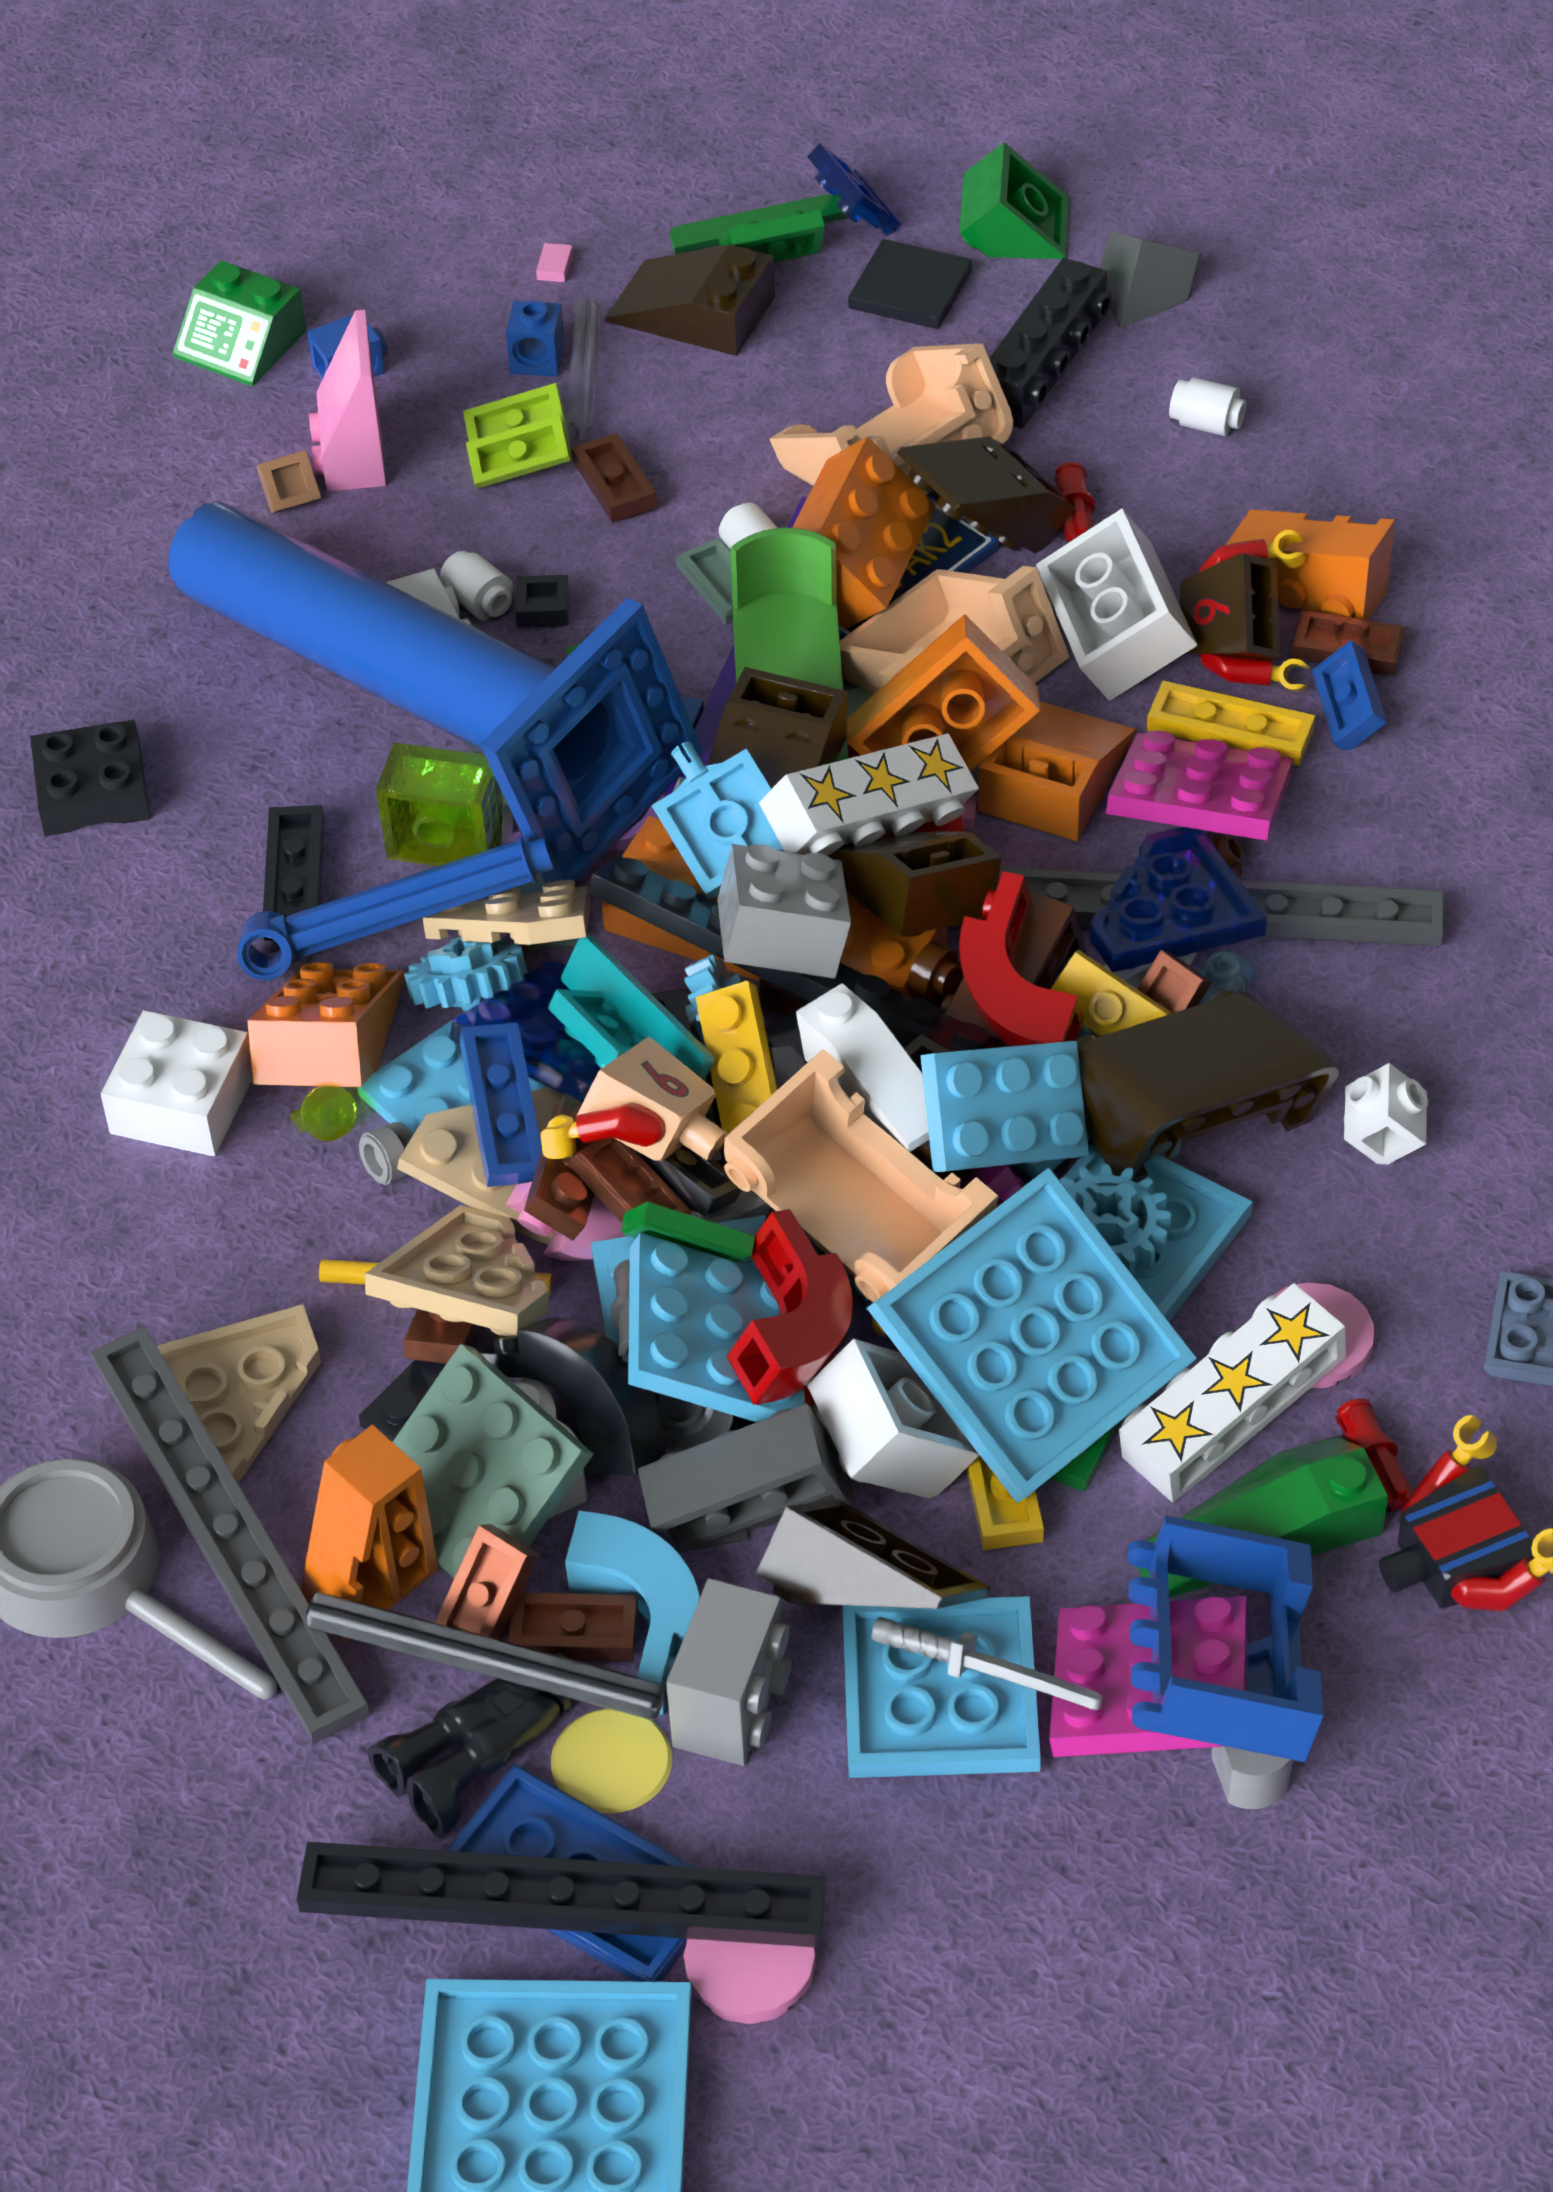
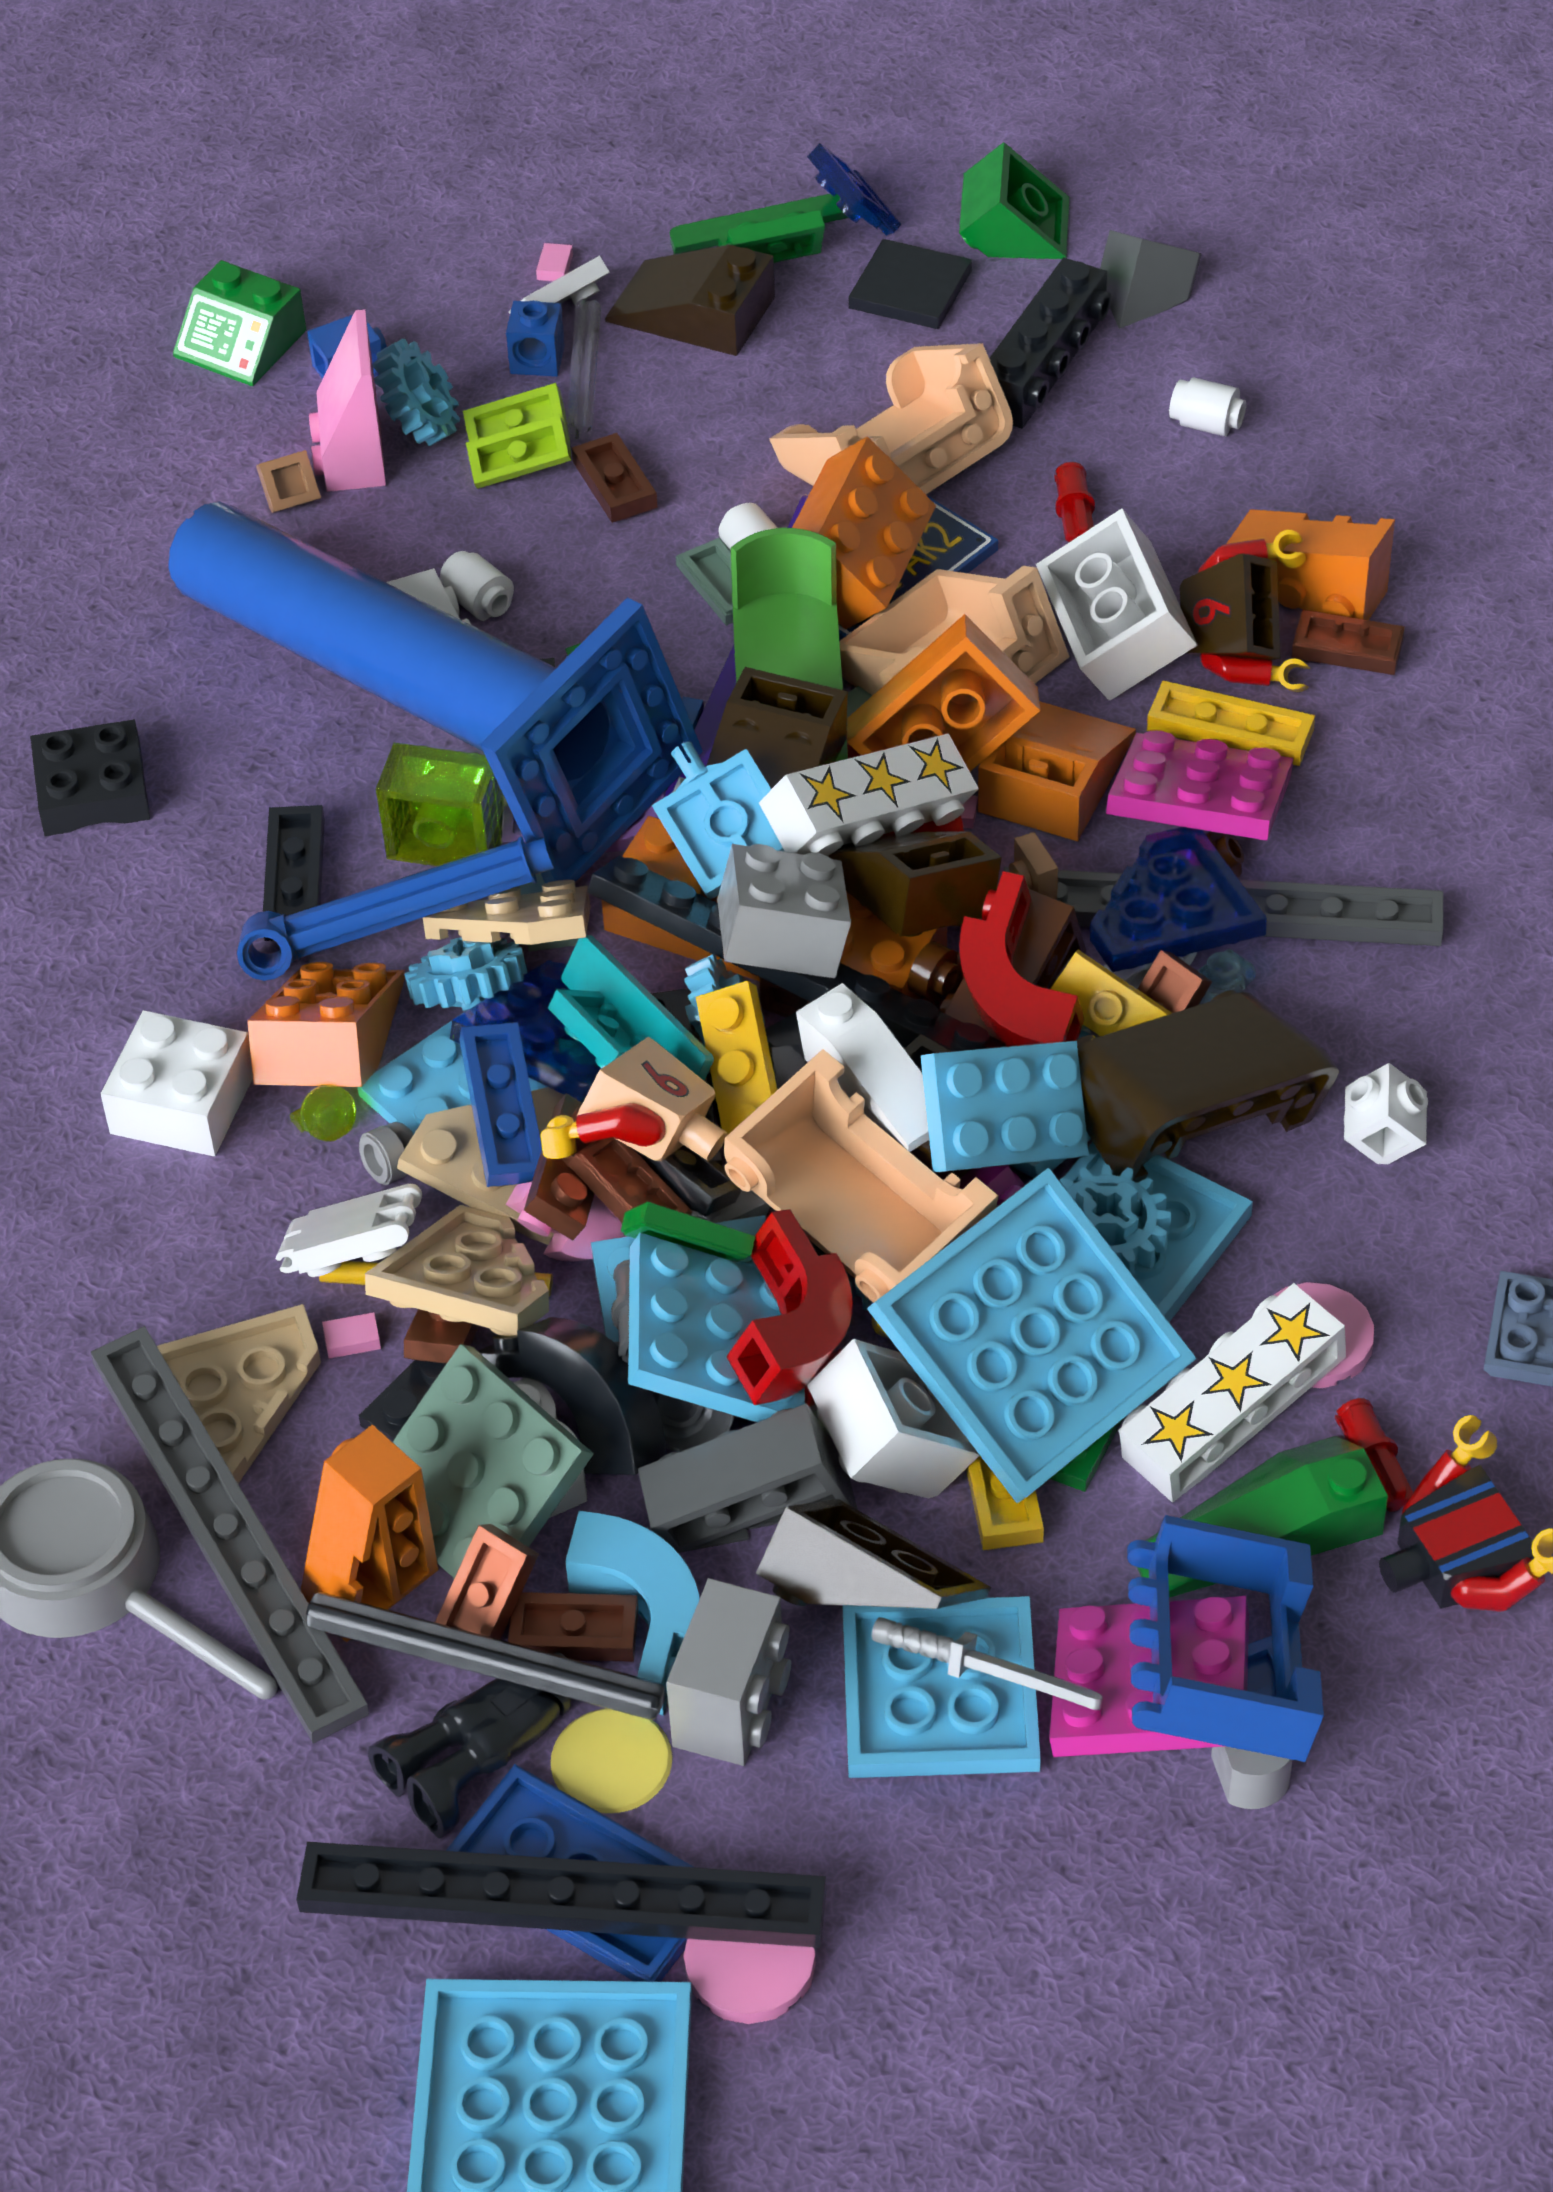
(350, 1230): none -> white plate
(351, 1335): none -> bright pink piece
(416, 392): none -> medium azure gear
(542, 600): black plate -> none
(575, 285): none -> white plate
(991, 489): dark brown slope -> none
(1035, 864): none -> medium nougat plate
(1349, 696): blue plate -> none

